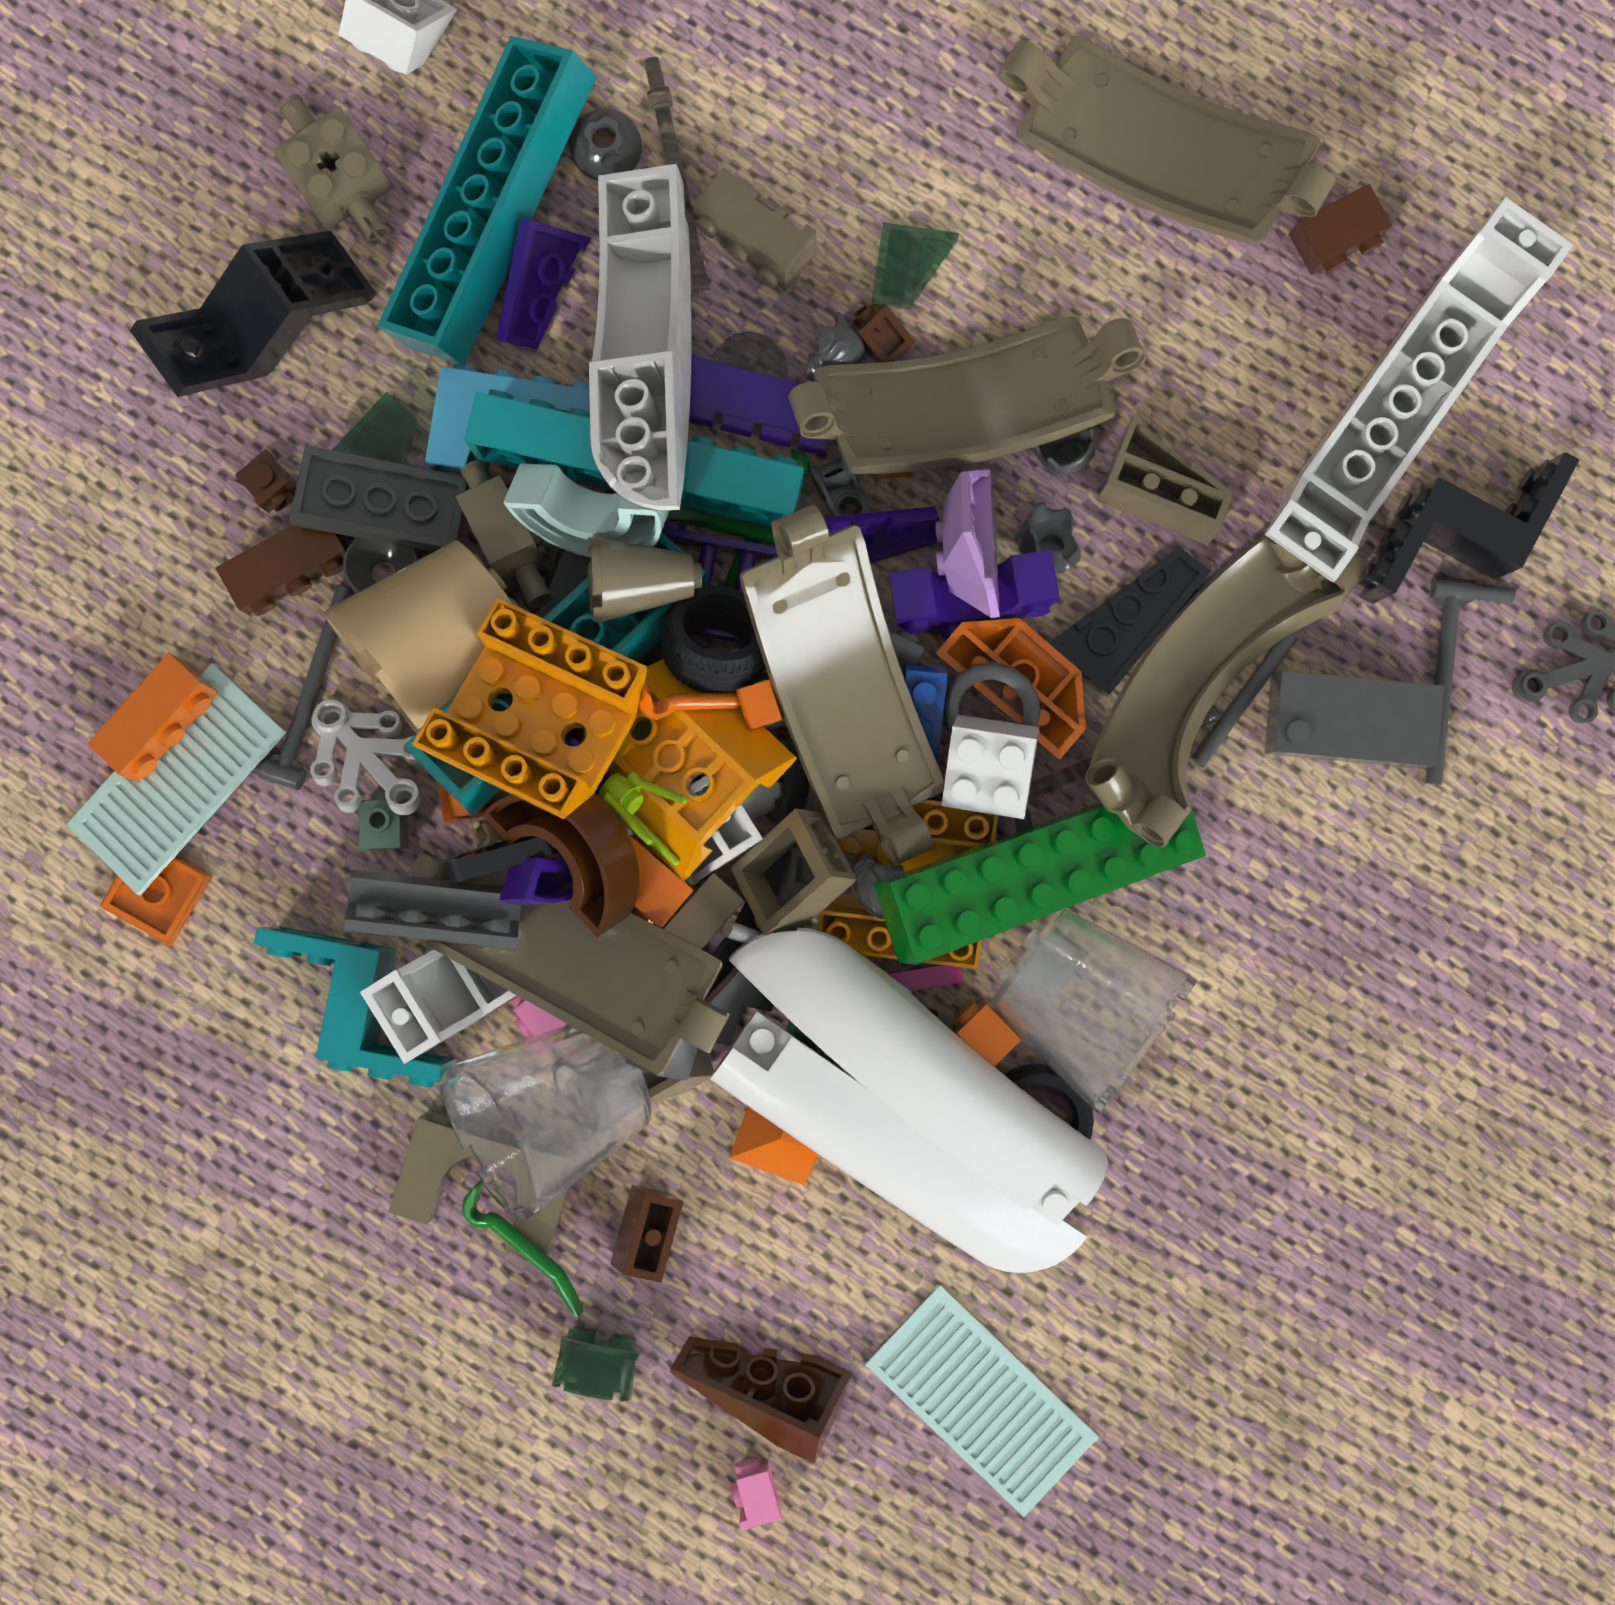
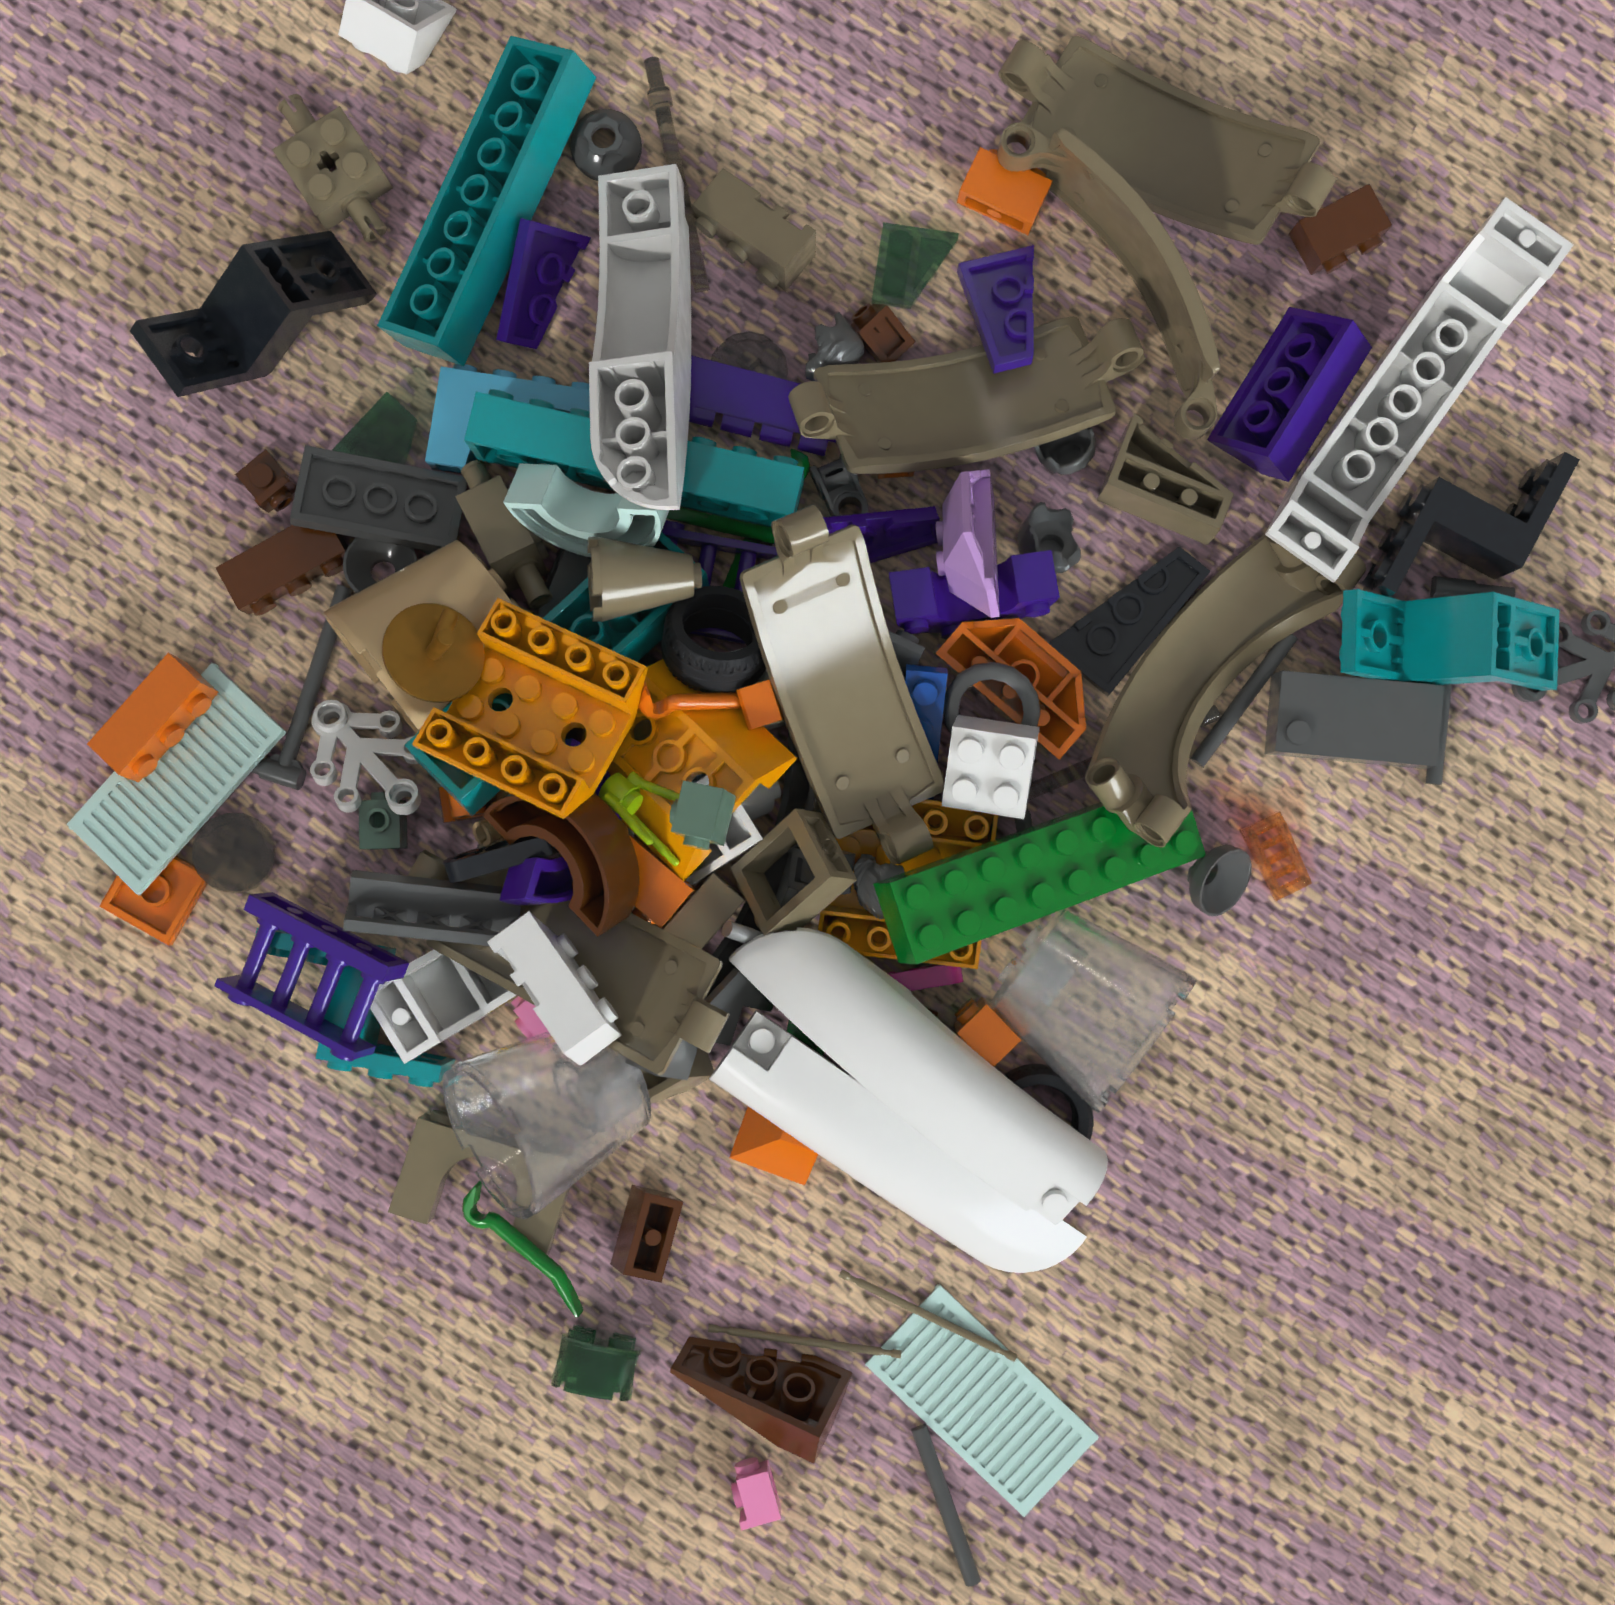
(234, 853): none -> clear smoke tile
(342, 950): none -> dark purple fence
(433, 653): none -> pearl gold shield
(558, 987): none -> white wedge
(702, 814): none -> sand green brick
(804, 1341): none -> dark tan piece
(928, 1315): none -> dark tan piece
(946, 1505): none -> dark grey bar
(1001, 304): none -> dark purple wing
(1004, 194): none -> orange brick
(1142, 247): none -> dark tan panel
(1219, 879): none -> dark grey piece
(1250, 836): none -> clear orange slope
(1291, 391): none -> dark purple slope
(1450, 639): none -> teal bracket

